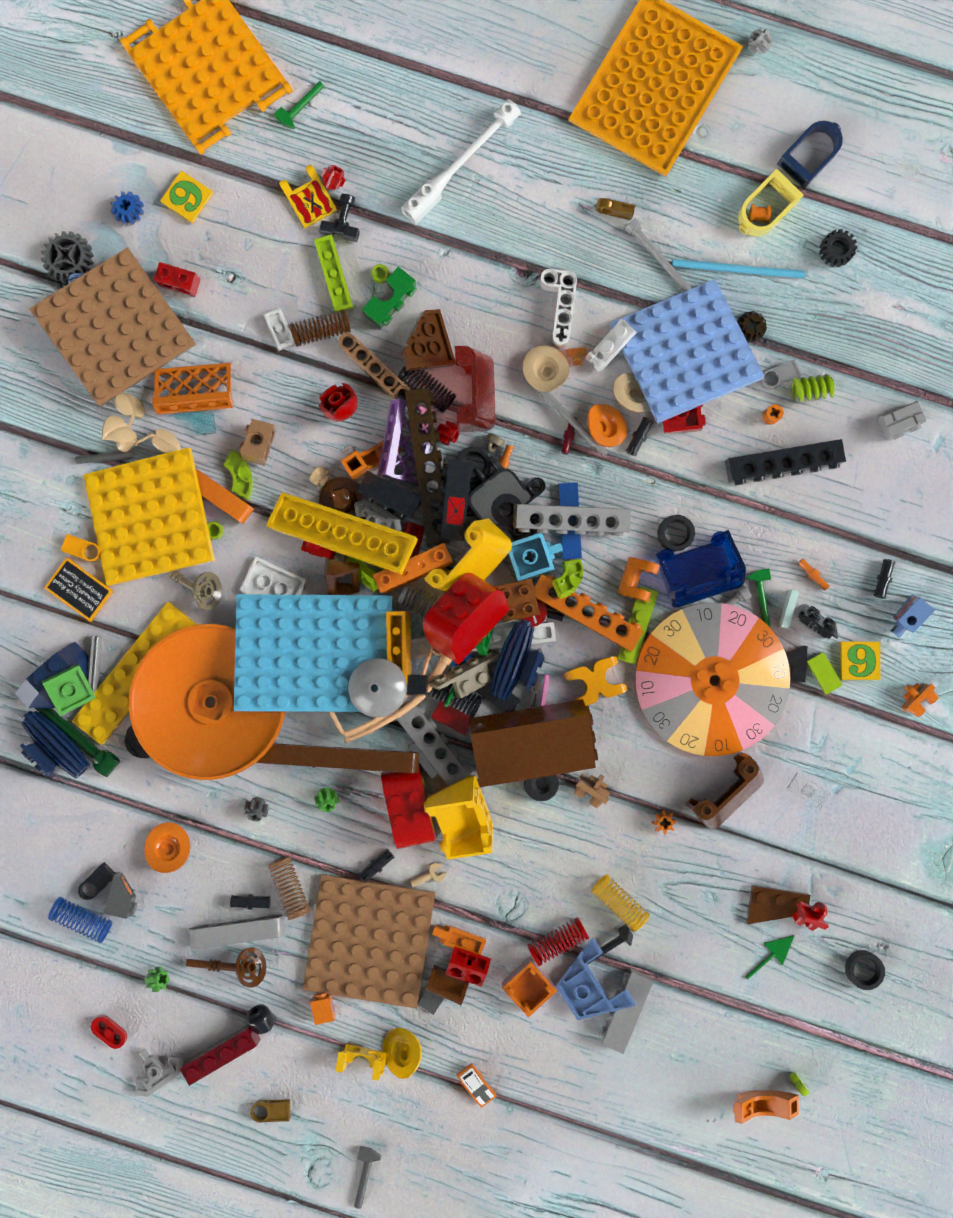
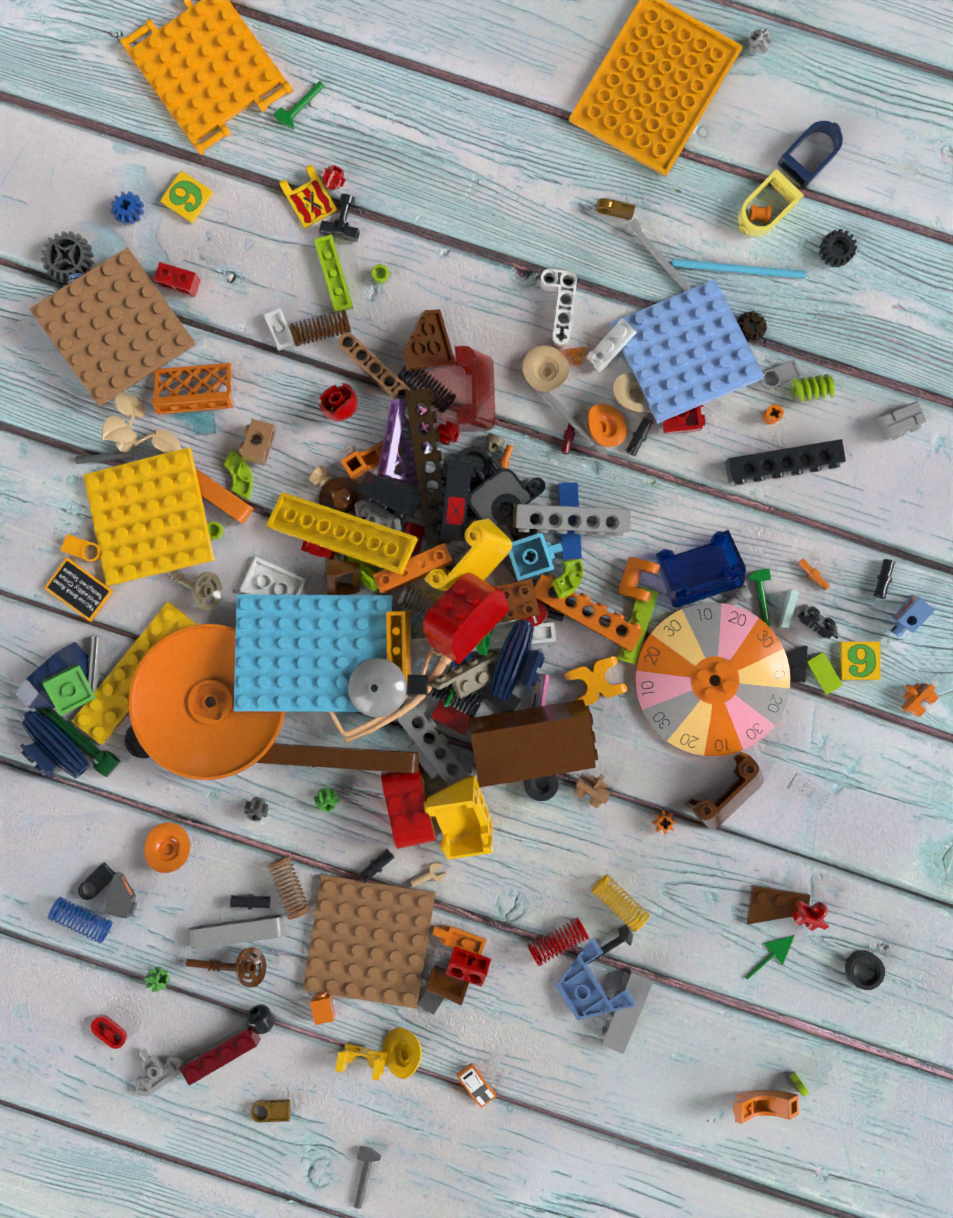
(380, 311): green arch -> none
(431, 191): white bar -> none
(529, 986): orange container -> none
(690, 533): black tyre -> none

